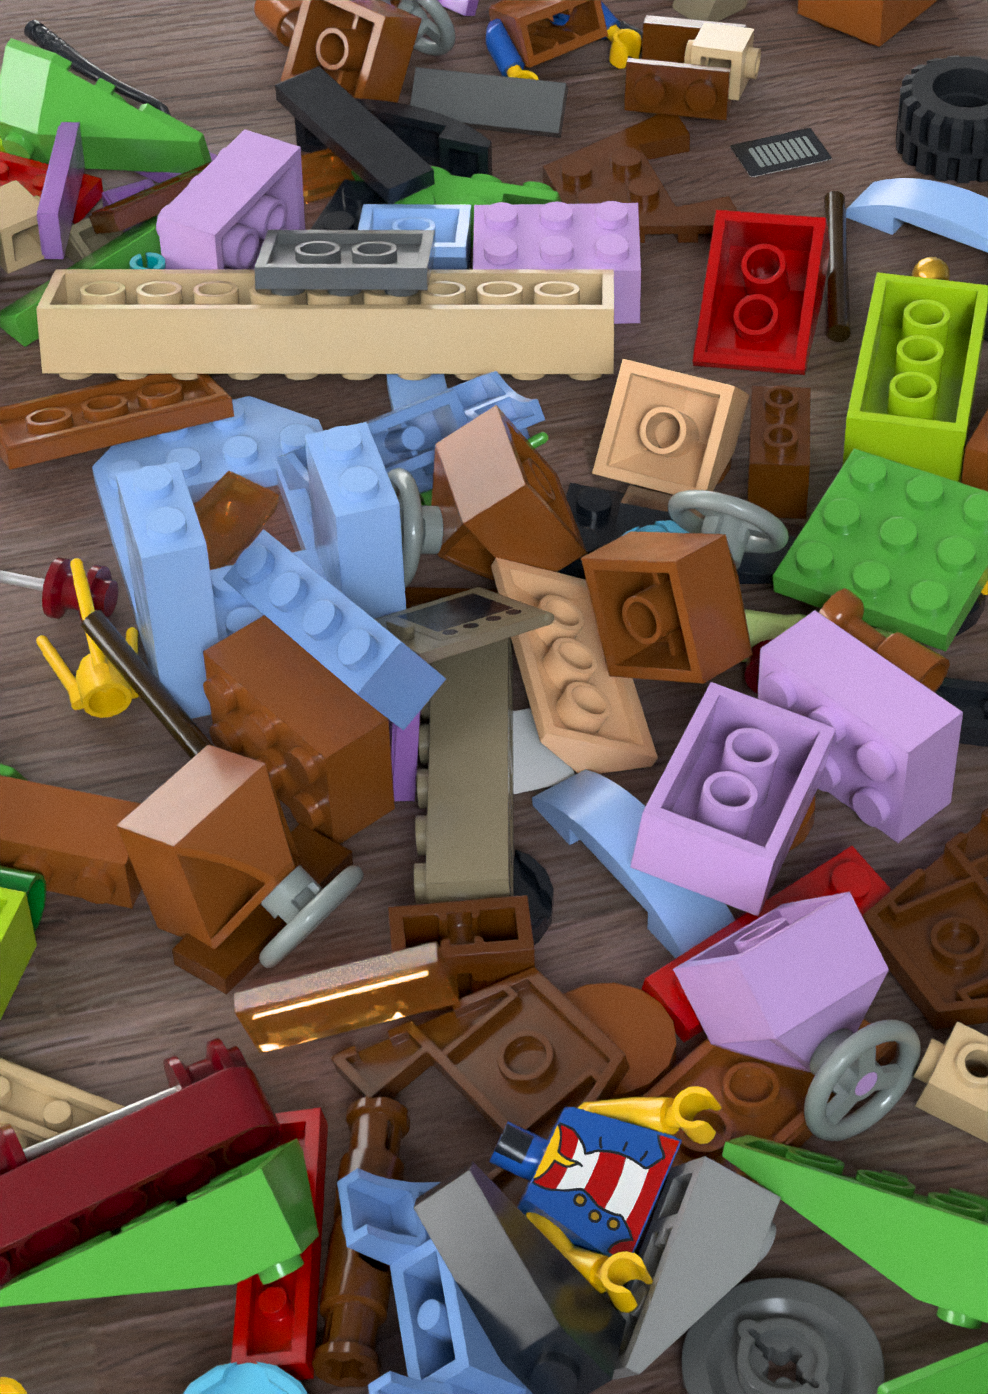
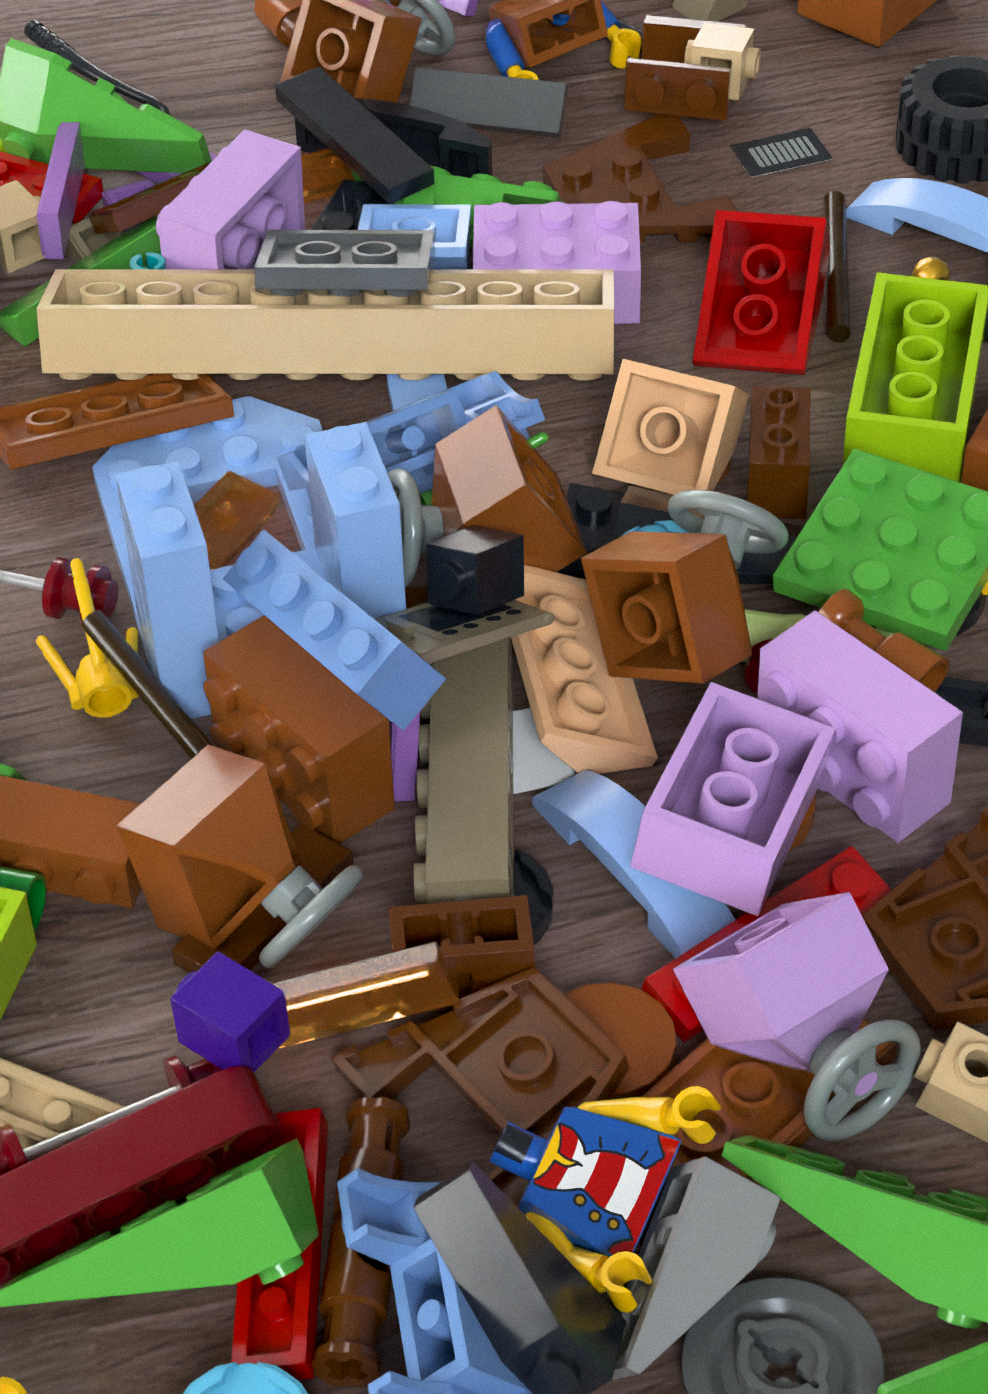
(230, 1014): none -> dark purple brick
(475, 569): none -> black brick

